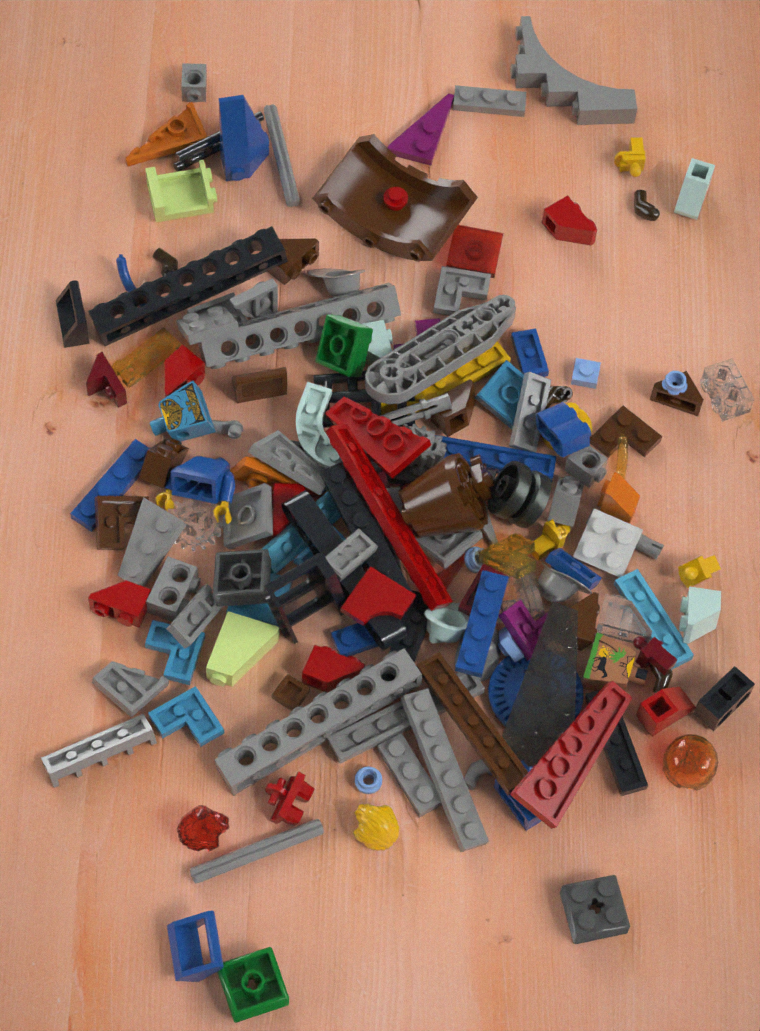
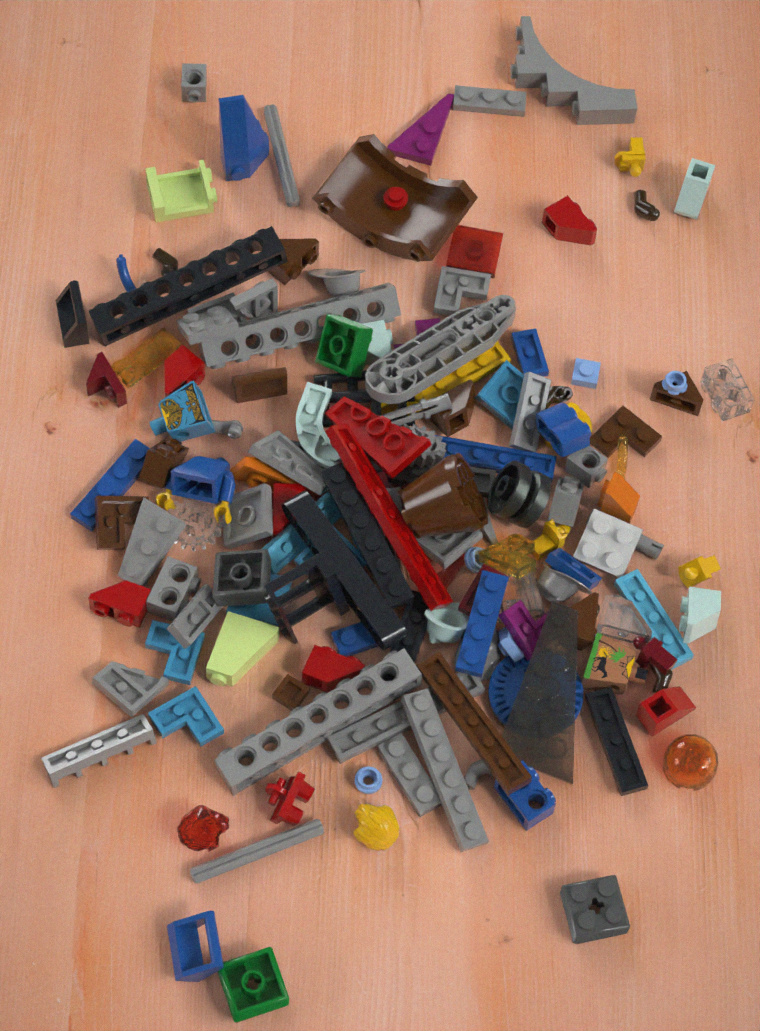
(170, 138): orange wing -> none
(202, 149): black bar -> none
(351, 554): light grey plate -> none
(375, 597): red tile -> none
(481, 478): reddish brown plate -> none
(564, 767): red wing -> none
(723, 698): black brick -> none

